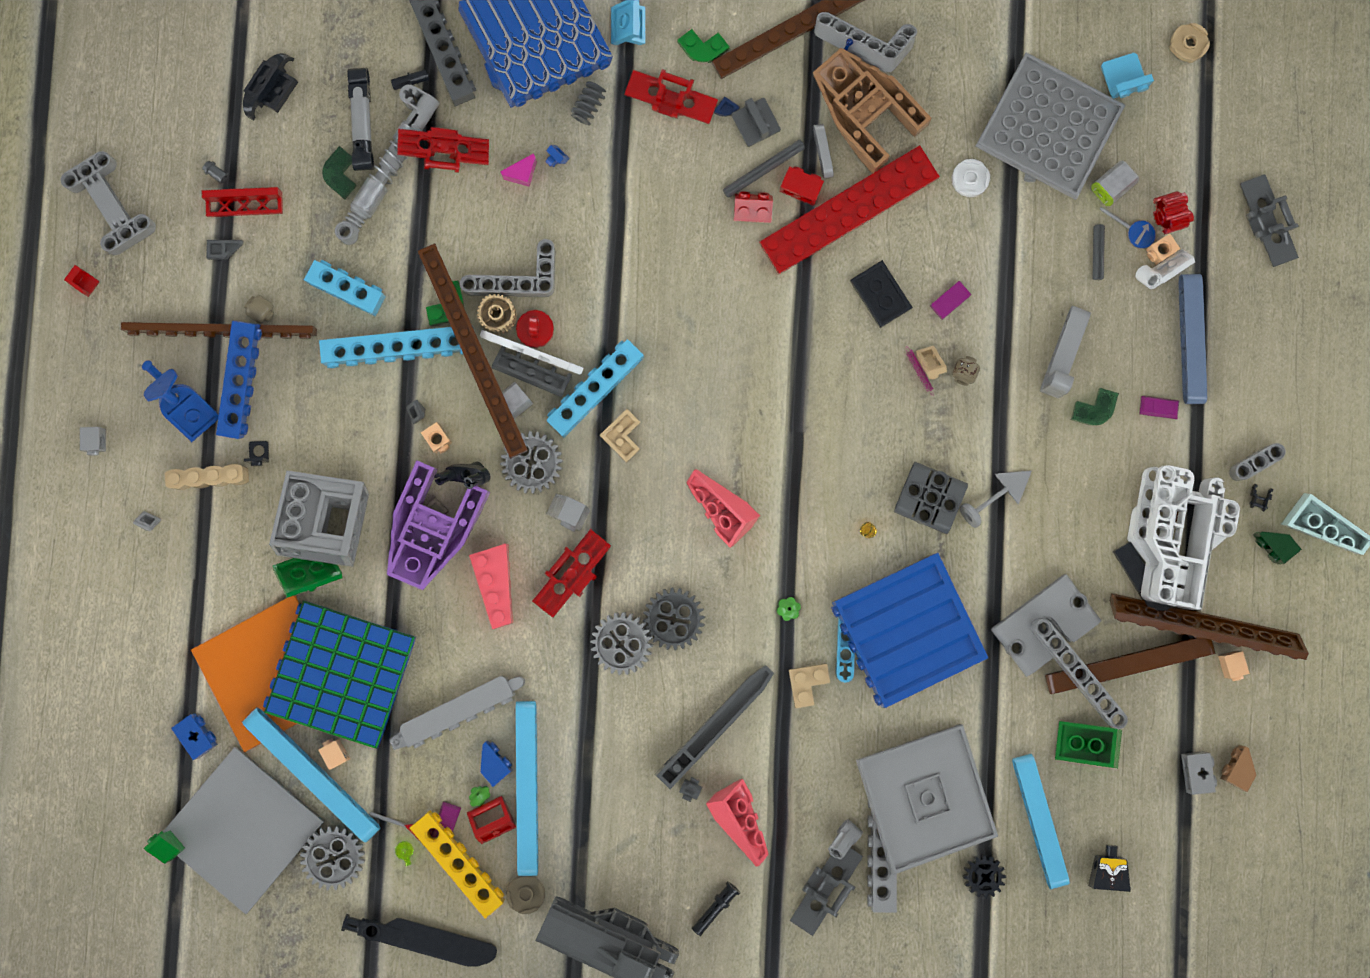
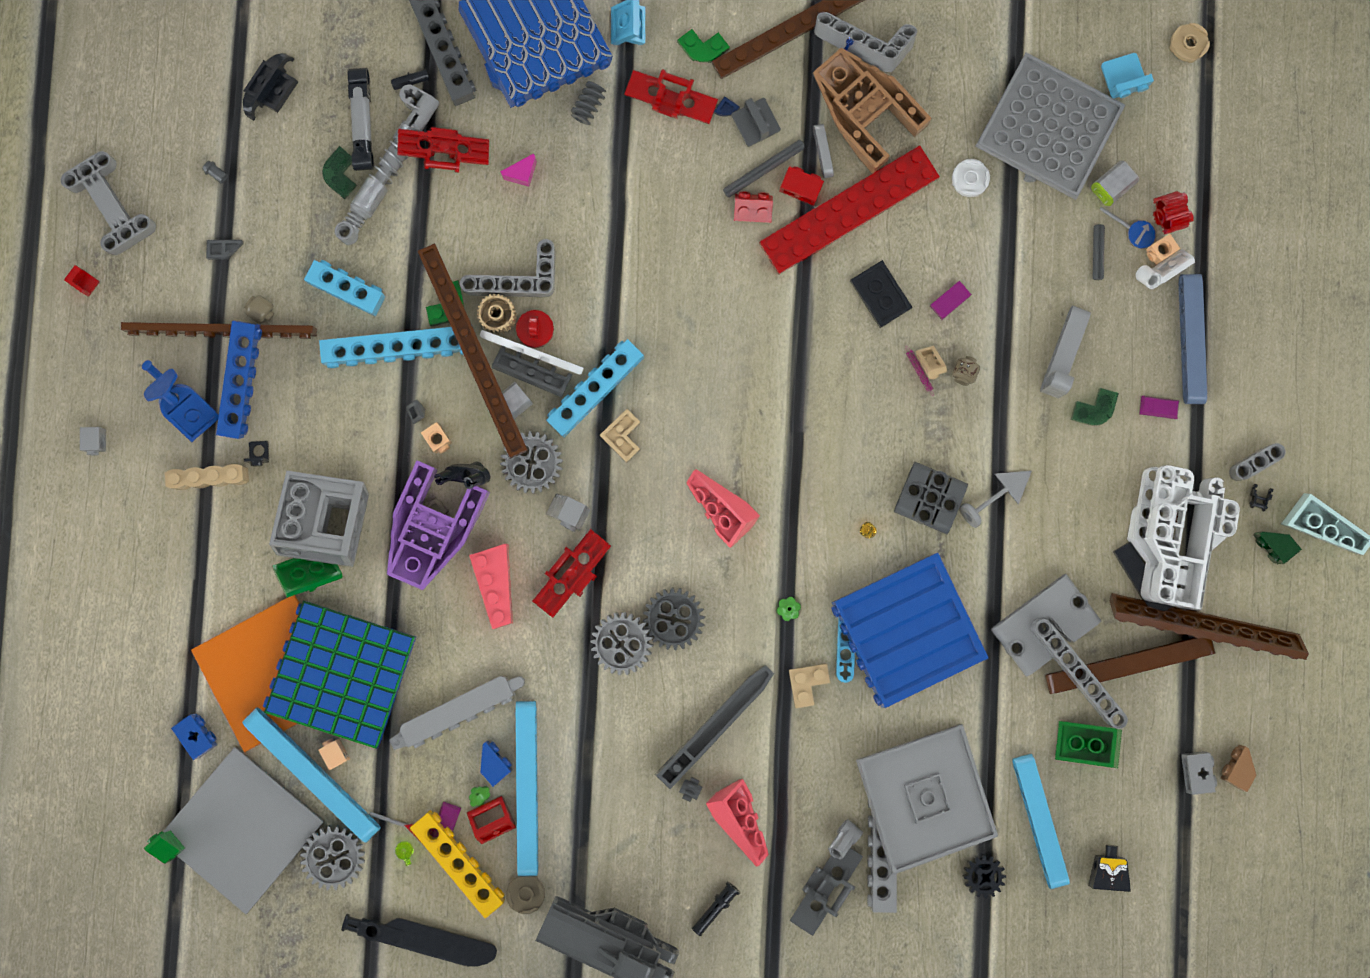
(146, 521): light grey slope -> none
(239, 195): red fence -> none
(556, 156): blue tile -> none
(1234, 665): light nougat brick -> none
(1264, 222): dark grey piece -> none

